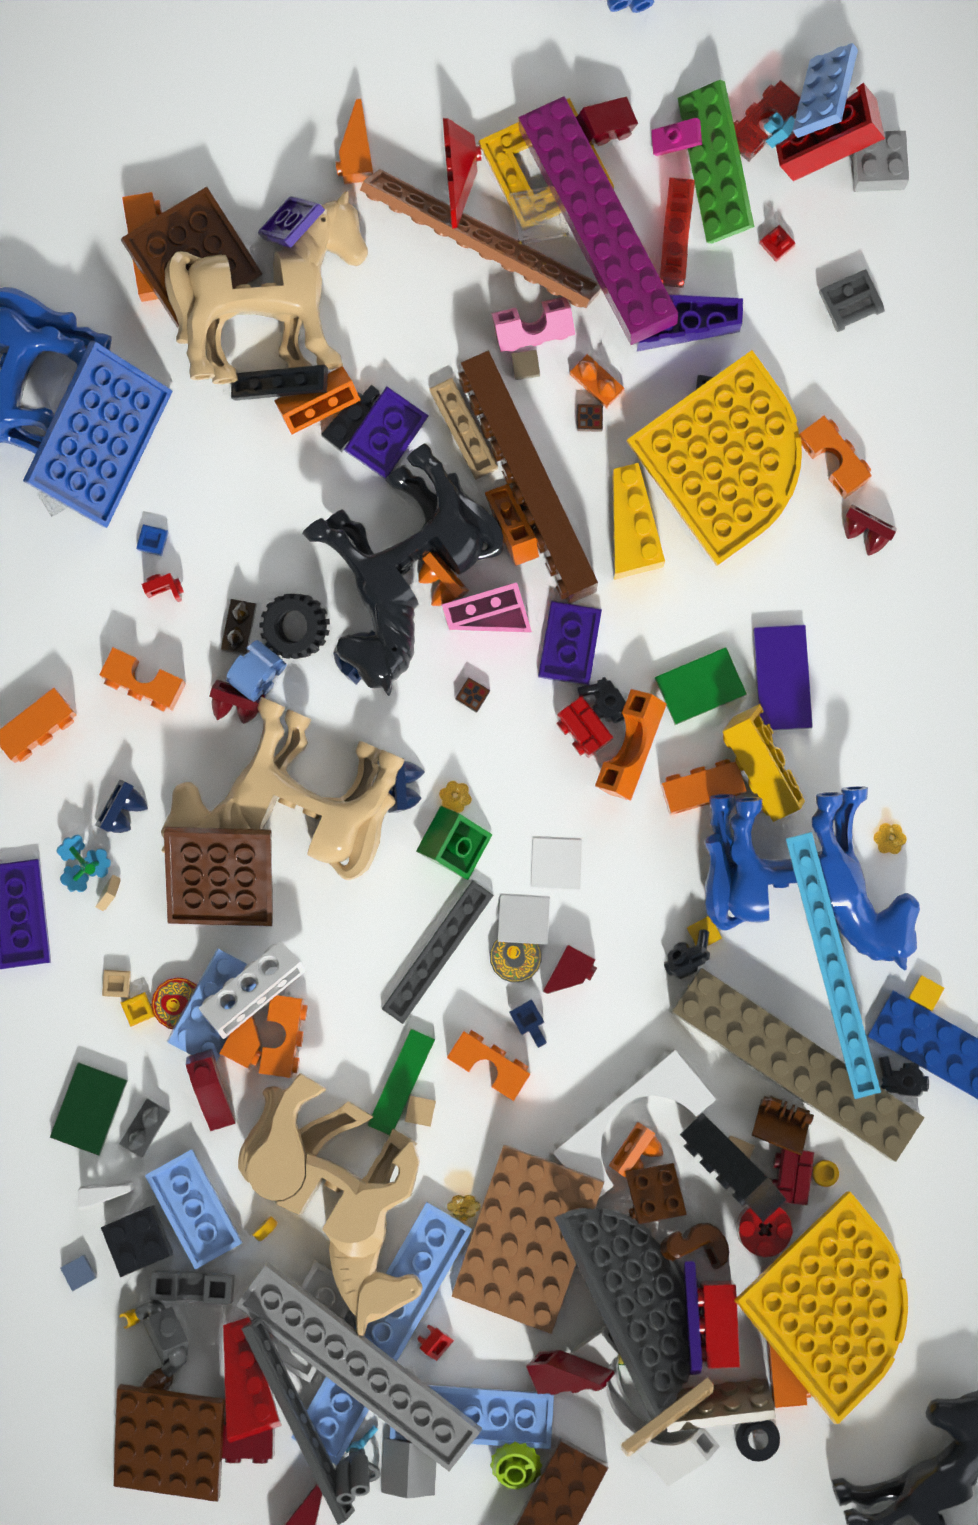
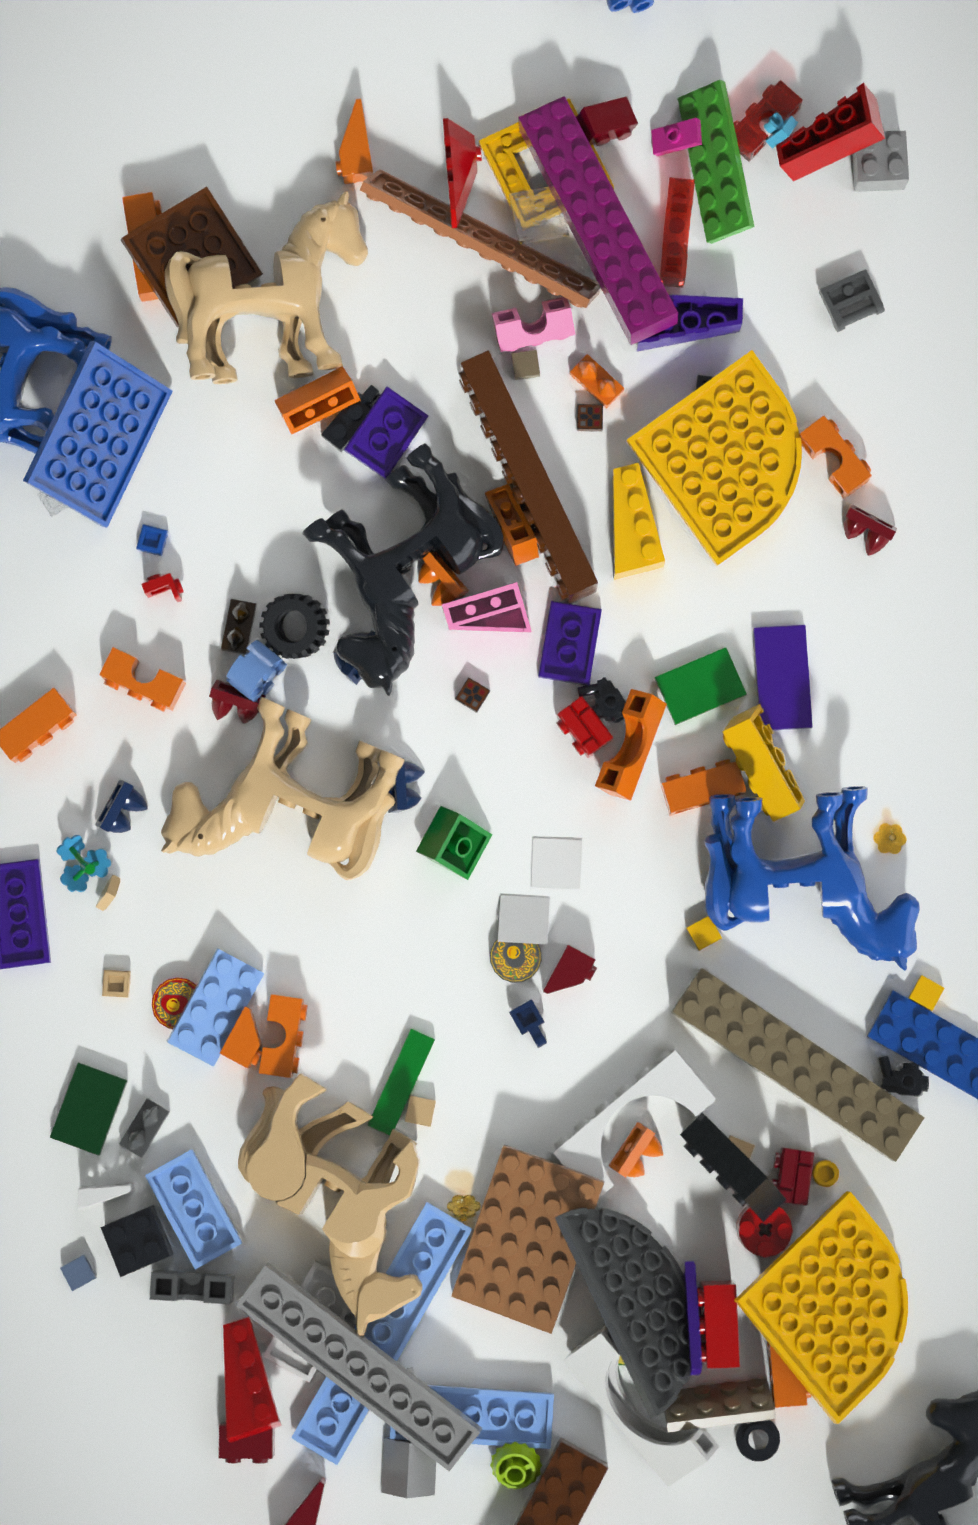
(137, 1009): yellow tile -> none
(166, 1338): dark grey torso -> none
(168, 1442): reddish brown plate -> none
(209, 1089): dark red slope -> none
(219, 876): reddish brown plate -> none
(248, 1003): white brick -> none
(265, 1229): yellow tile -> none
(280, 382): black tile -> none
(290, 221): tile -> none
(296, 1416): dark grey tile -> none
(354, 1477): dark grey piece -> none
(363, 1441): medium azure hand -> none
(436, 1343): red tile -> none
(437, 952): dark grey tile -> none
(456, 804): clear yellow plant -> none
(463, 428): tan tile -> none
(510, 1074): orange arch -> none
(564, 1372): dark red slope -> none
(655, 1194): reddish brown hinge -> none
(667, 1417): tan tile -> none
(685, 960): black piece -> none
(702, 1234): reddish brown animal -> none
(777, 243): red tile -> none
(782, 1125): reddish brown hinge -> none
(825, 90): light blue plate -> none
(833, 965): medium azure plate -> none

